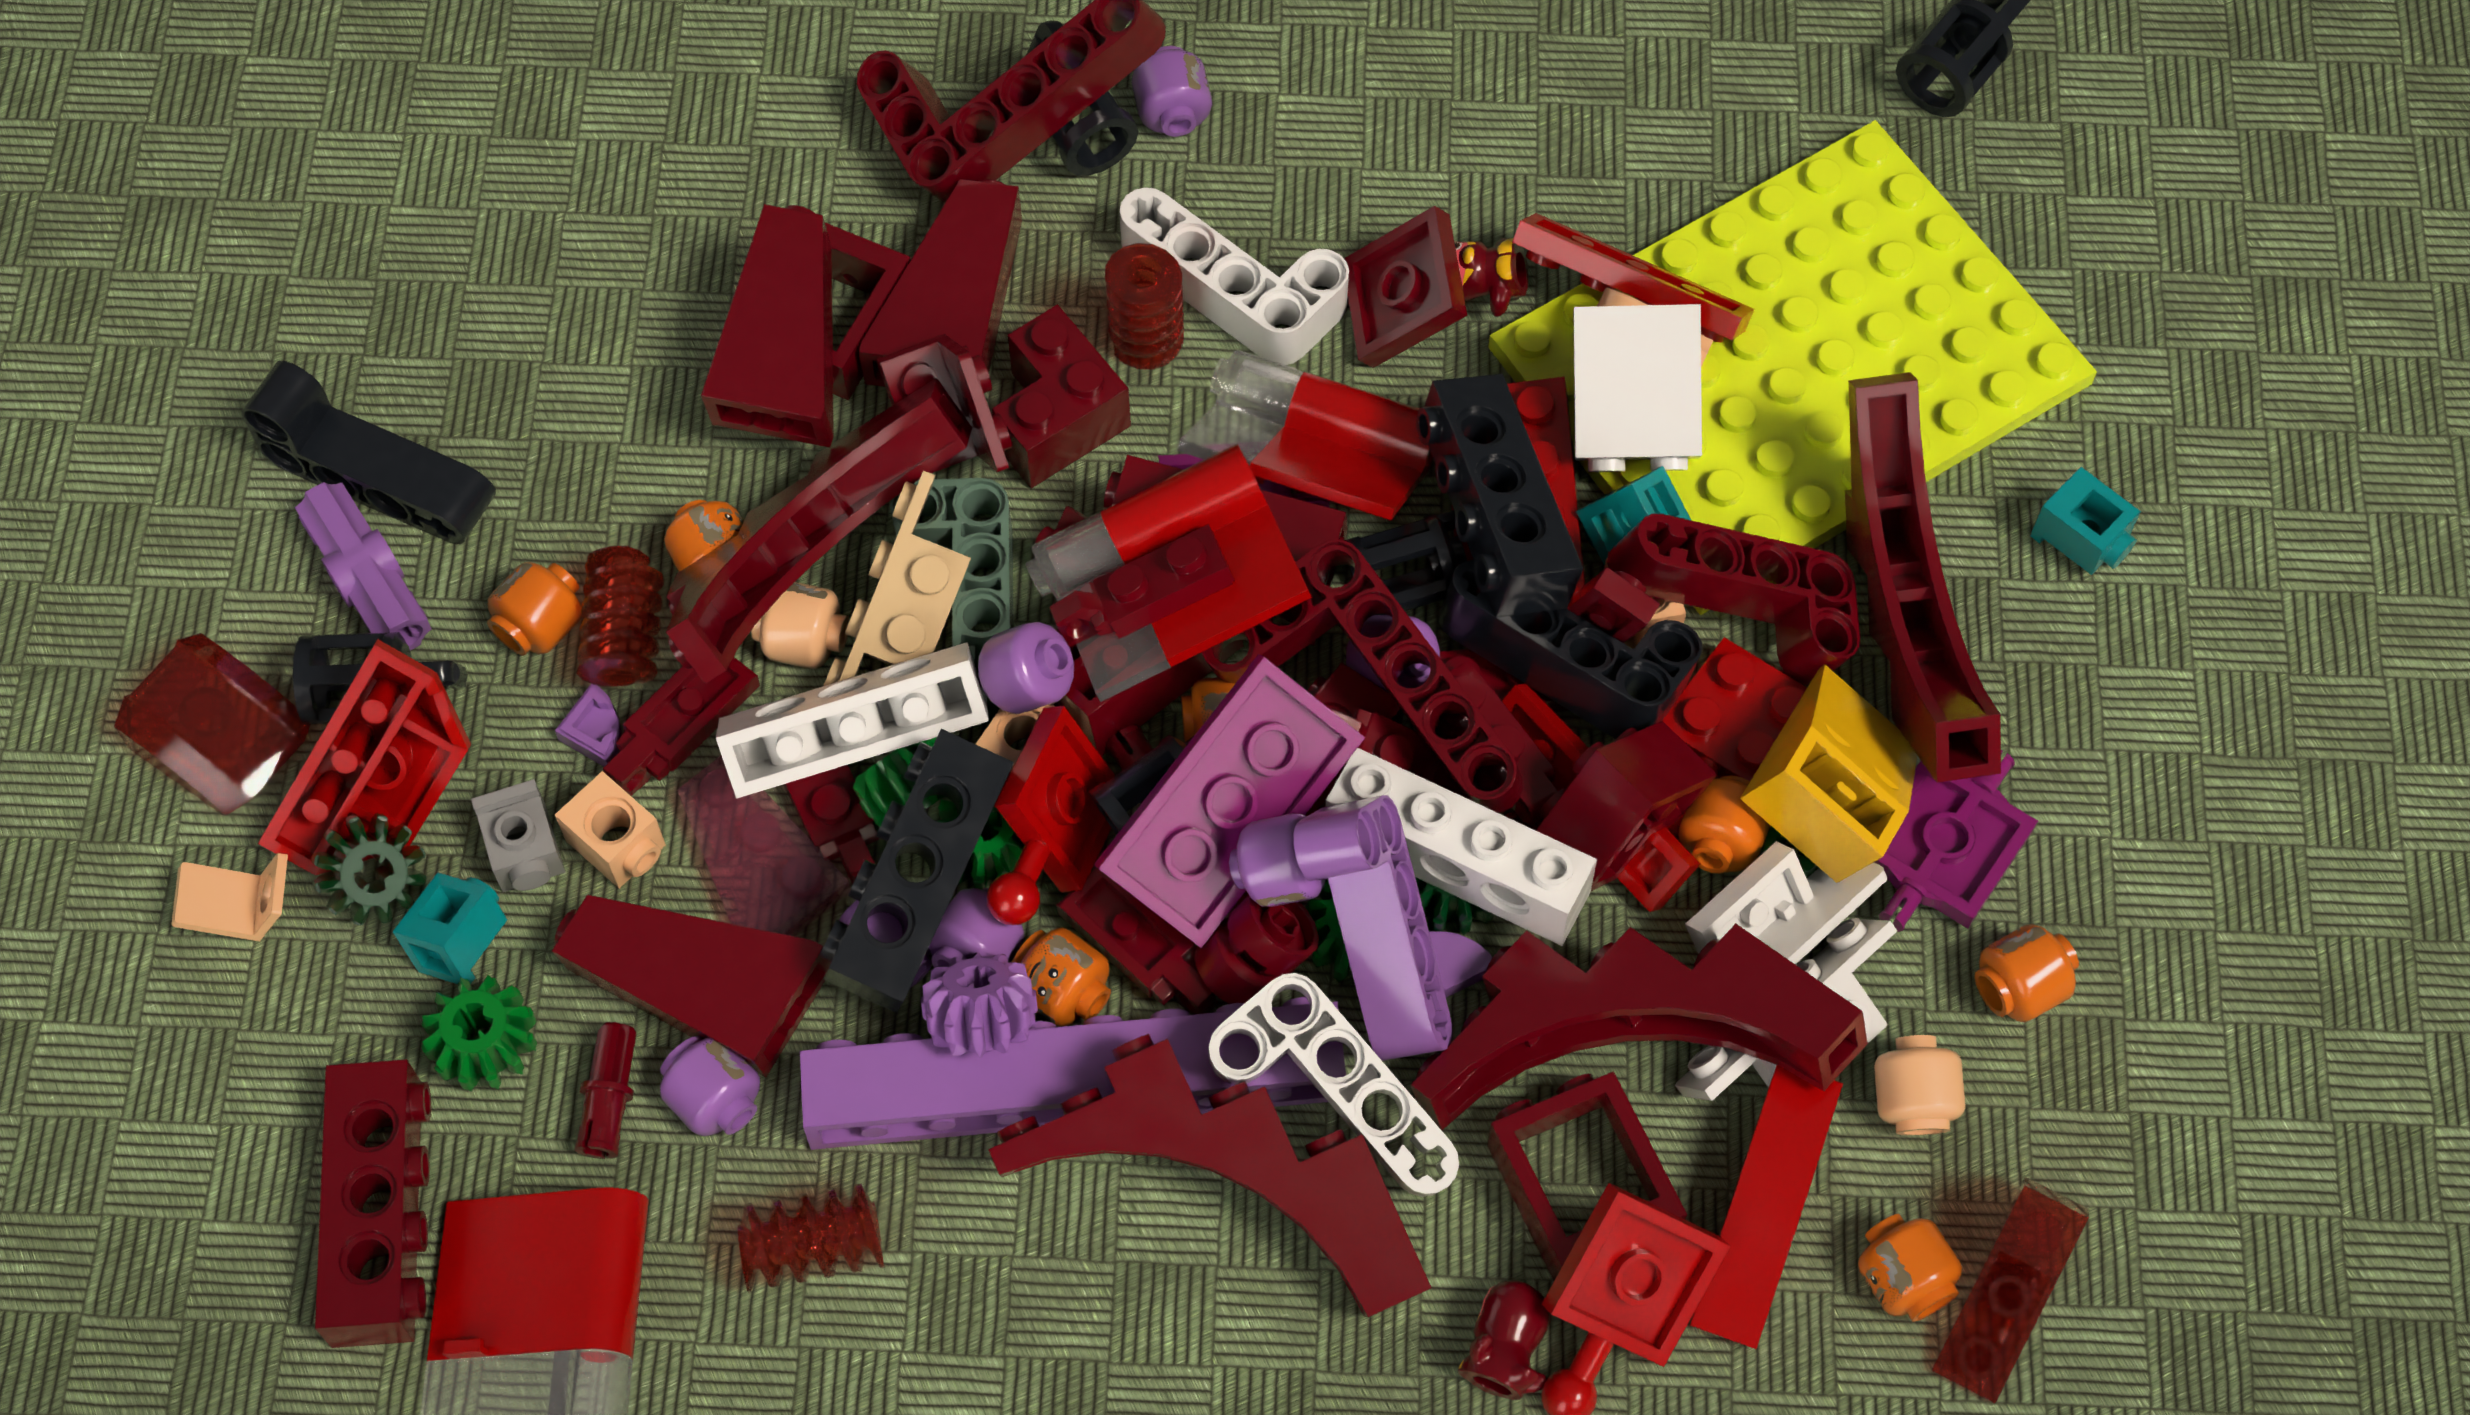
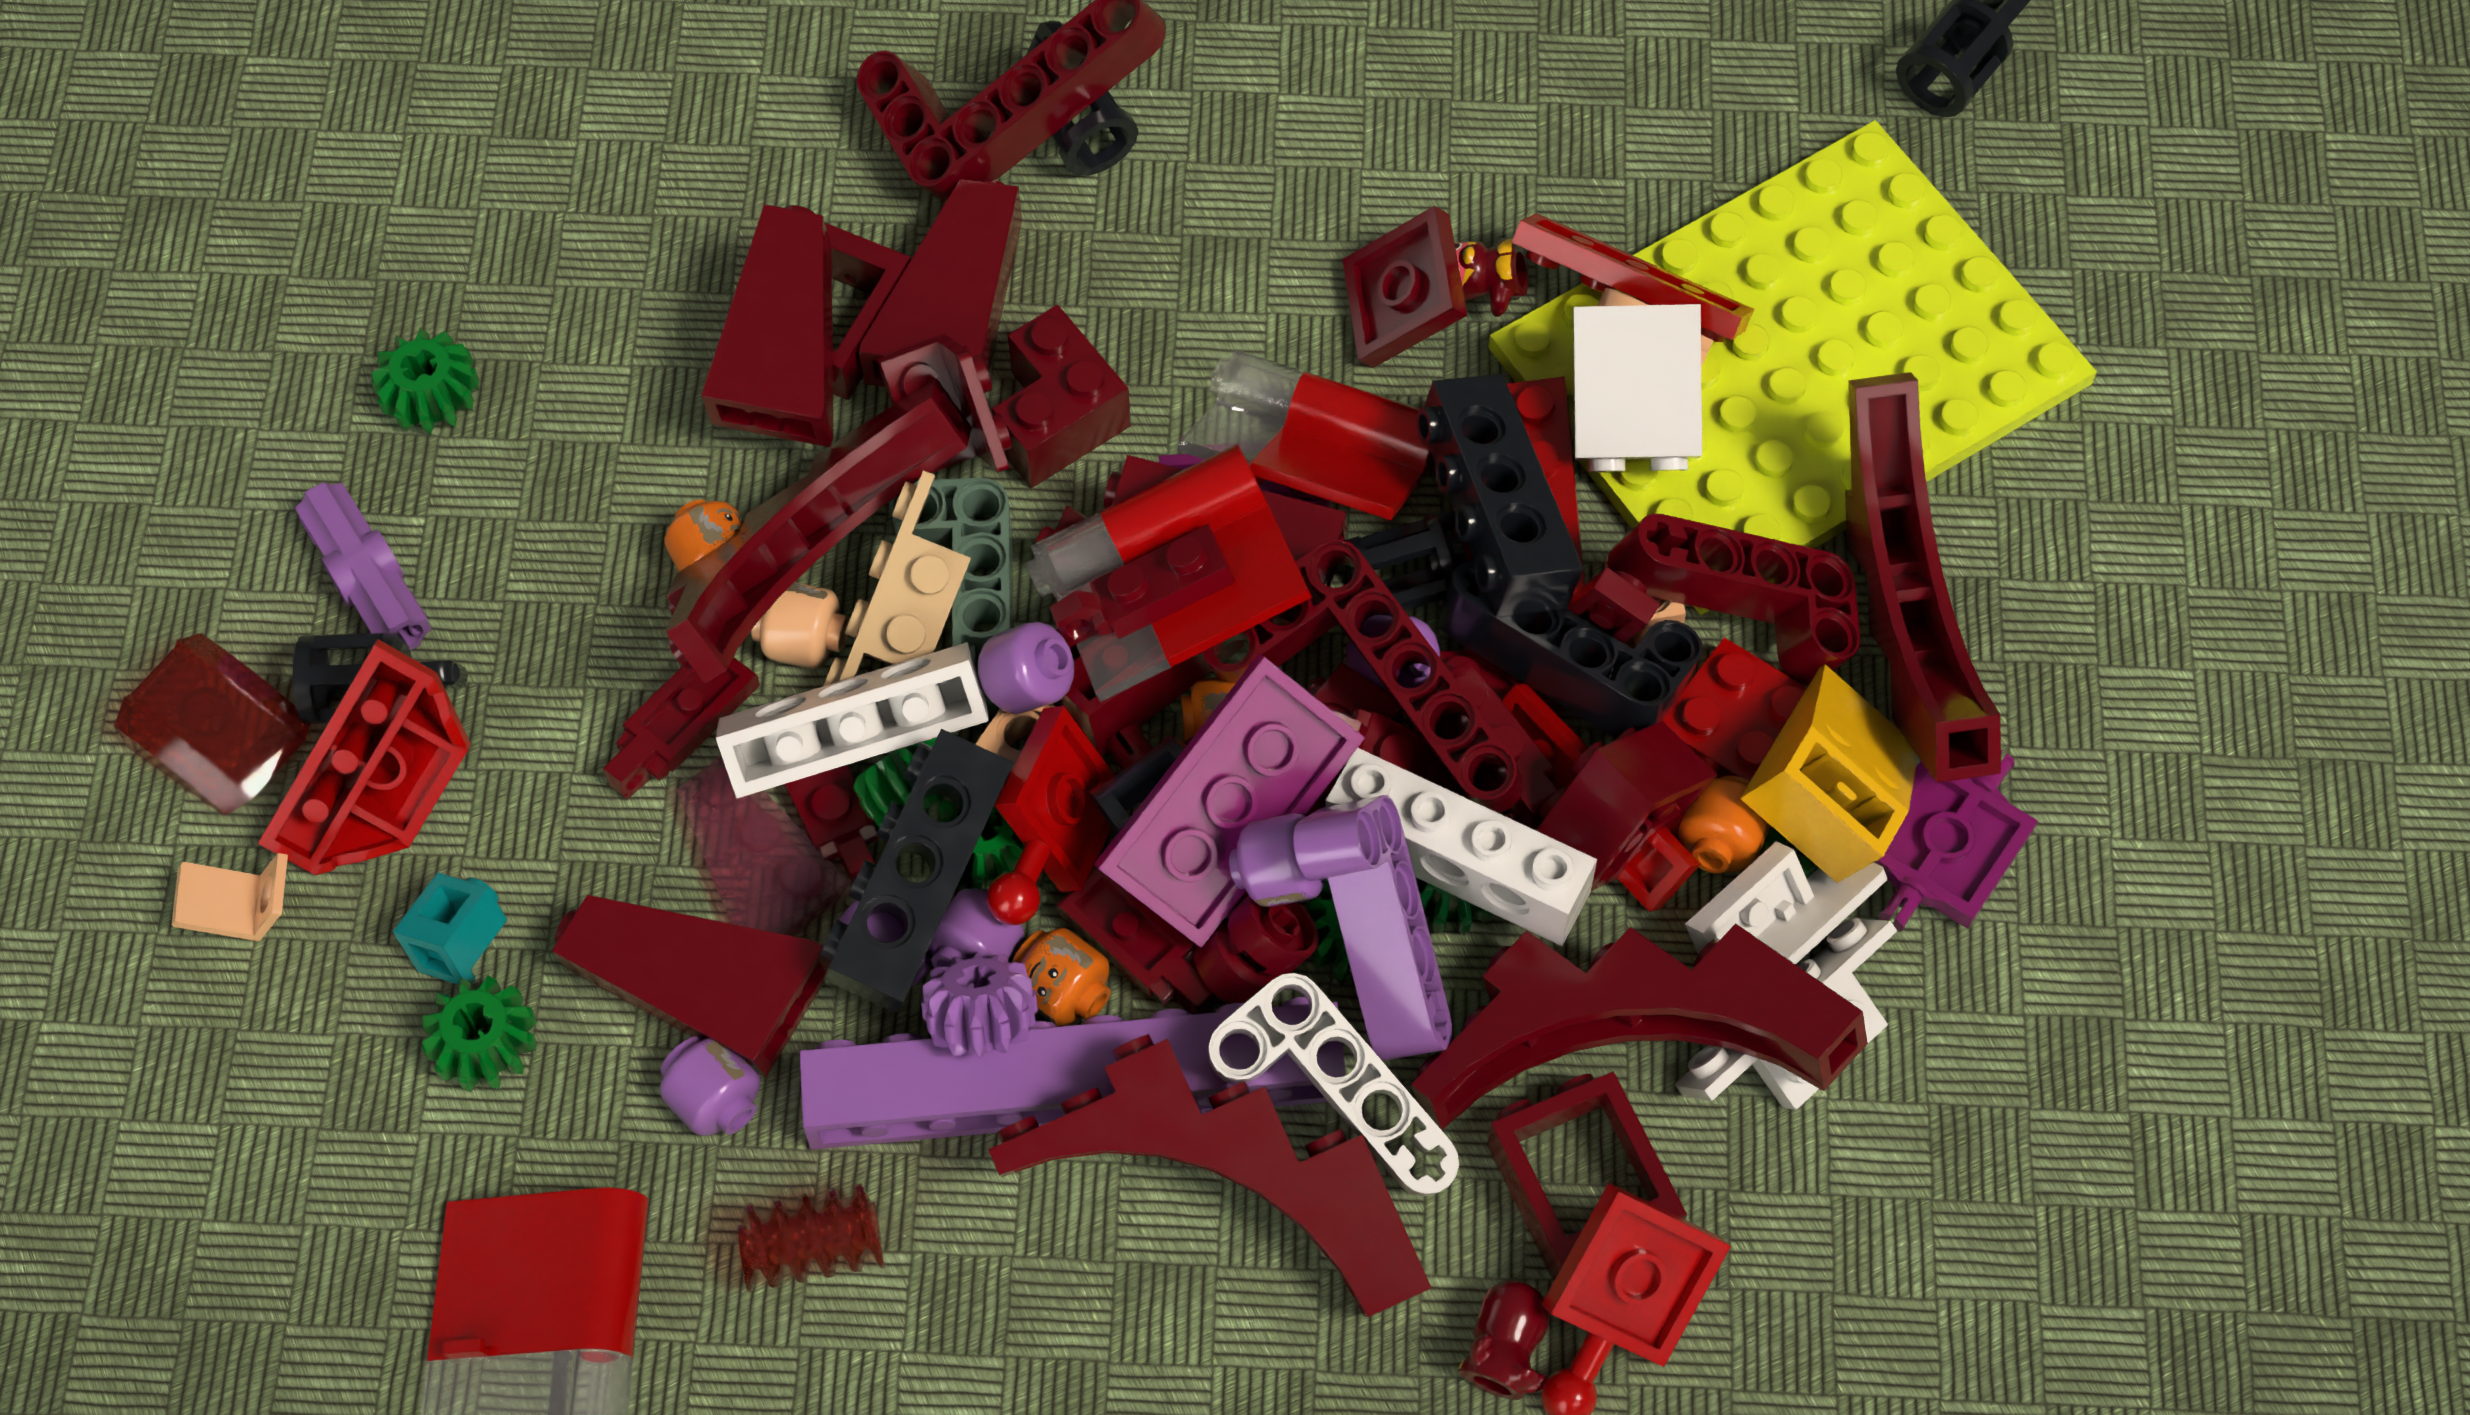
(348, 860): dark green gear -> none
(355, 1105): dark red brick -> none
(378, 468): black beam -> none
(425, 381): none -> green gear
(518, 836): light grey brick -> none
(534, 608): orange head -> none
(592, 727): medium lavender tile -> none
(604, 807): light nougat brick -> none
(606, 1092): dark red axle -> none
(619, 618): clear red piece -> none
(1145, 305): clear red piece -> none
(1172, 90): medium lavender head -> none
(1222, 267): white beam -> none
(1458, 960): medium lavender tile -> none
(1621, 510): teal brick -> none
(1767, 1206): red slope -> none
(1910, 1267): orange head -> none
(1919, 1086): light nougat head -> none
(2011, 1289): clear red slope -> none
(2027, 973): orange head -> none
(2087, 522): teal brick -> none

